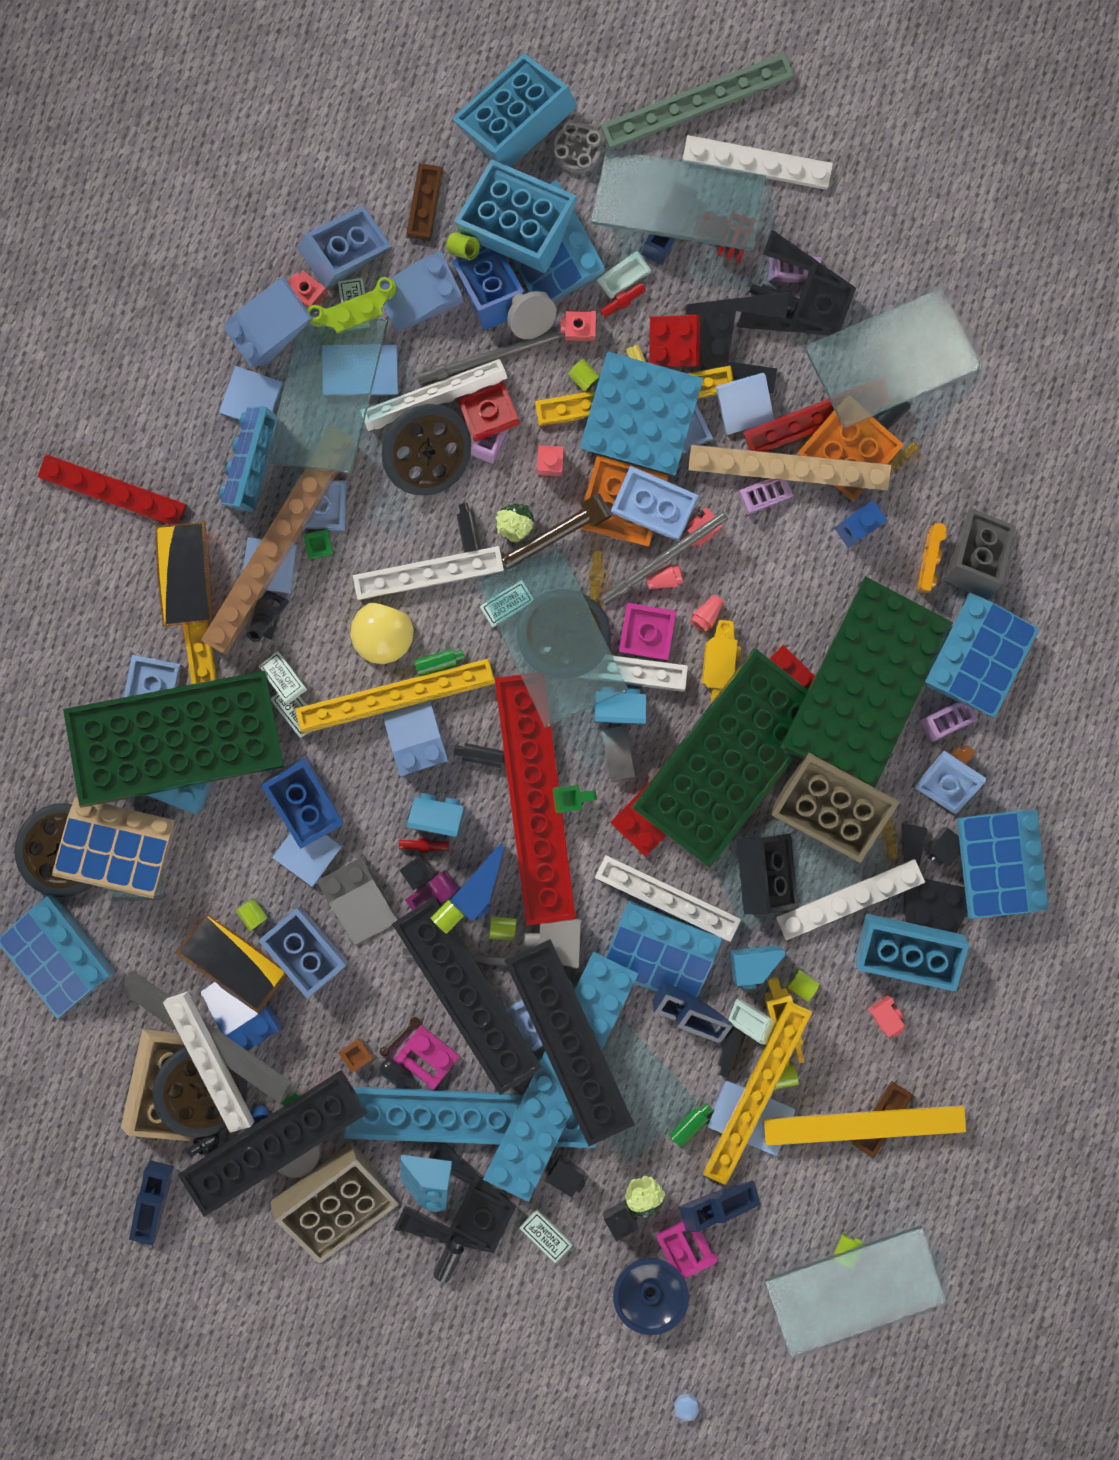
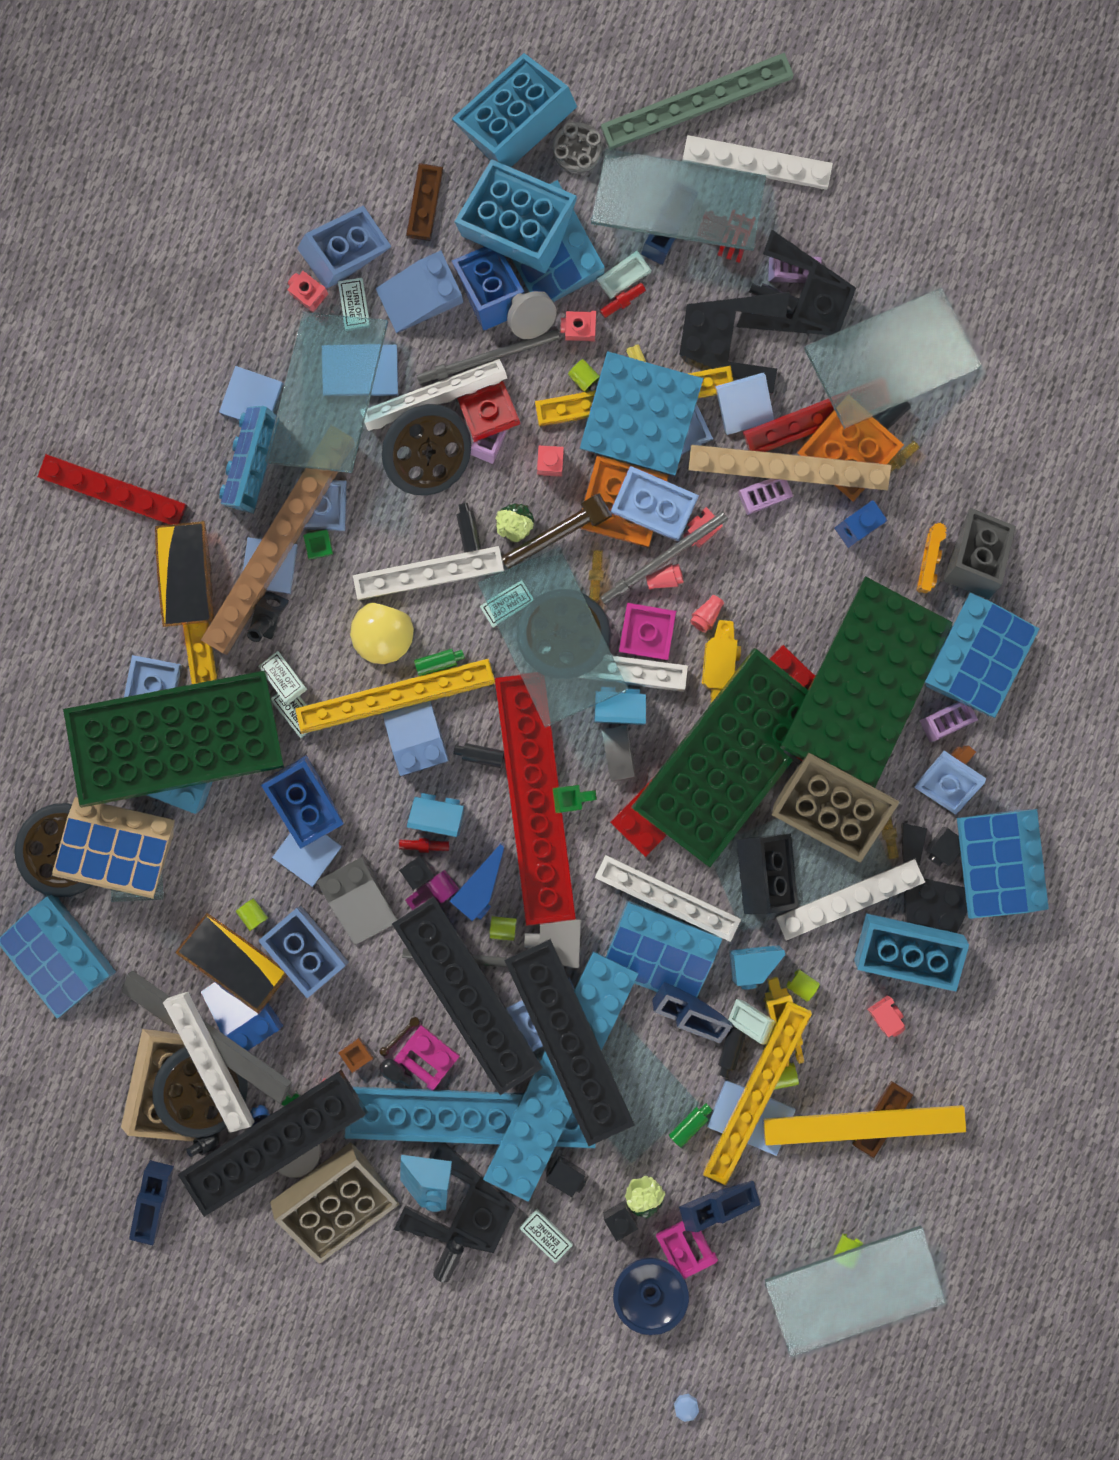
(267, 323): medium blue slope -> none
(356, 310): lime plate -> none
(447, 916): lime beam -> none
(463, 246): lime beam -> none
(674, 340): red plate -> none

